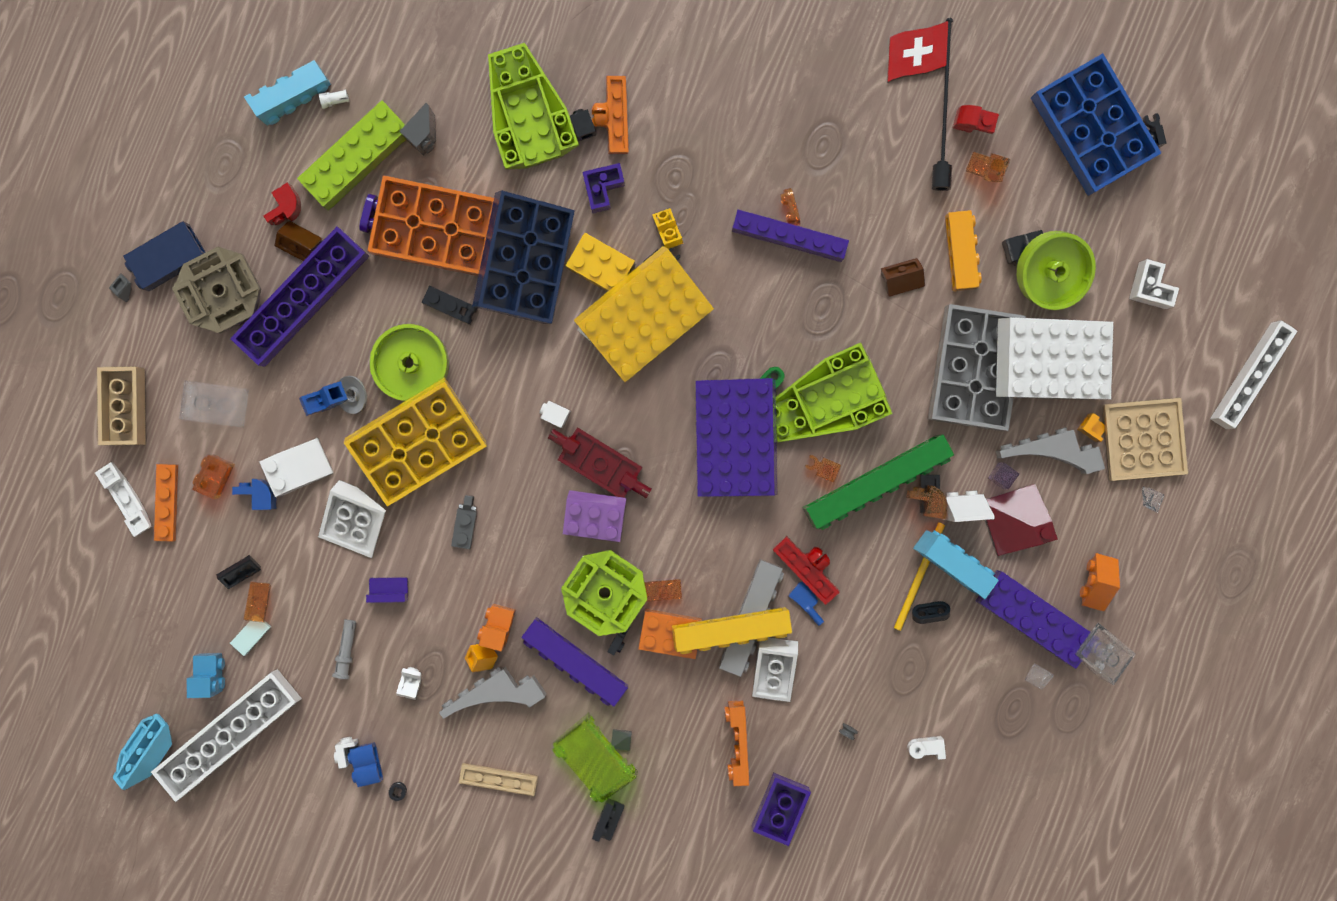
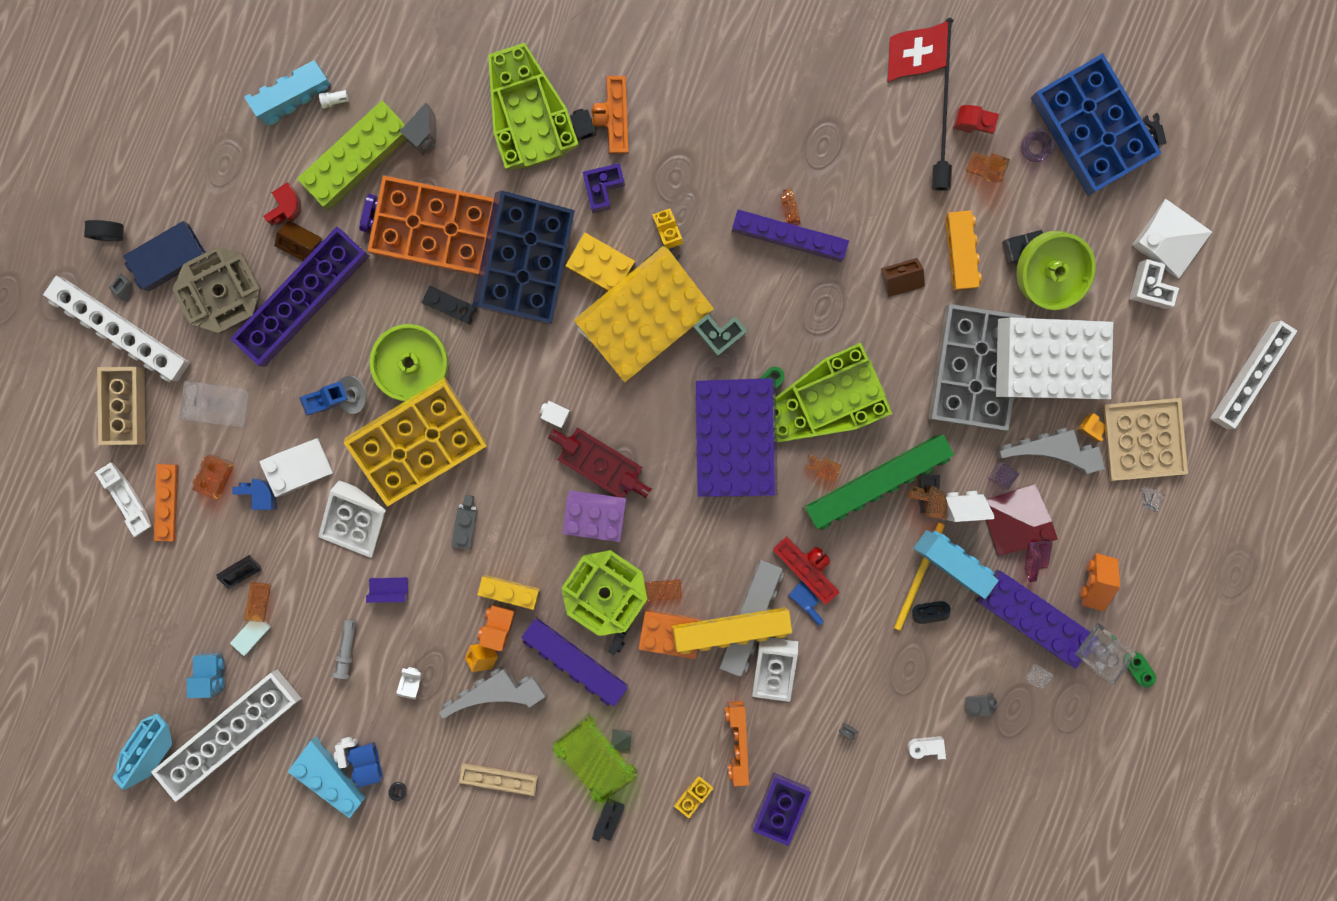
(57, 294): none -> white brick
(103, 230): none -> black tyre
(324, 777): none -> medium azure wedge
(508, 592): none -> yellow brick
(693, 797): none -> yellow slope
(719, 339): none -> sand green brick
(981, 705): none -> dark grey bracket
(1037, 558): none -> clear pink panel
(1047, 145): none -> clear purple piece
(1141, 670): none -> green plate
(1172, 238): none -> white slope

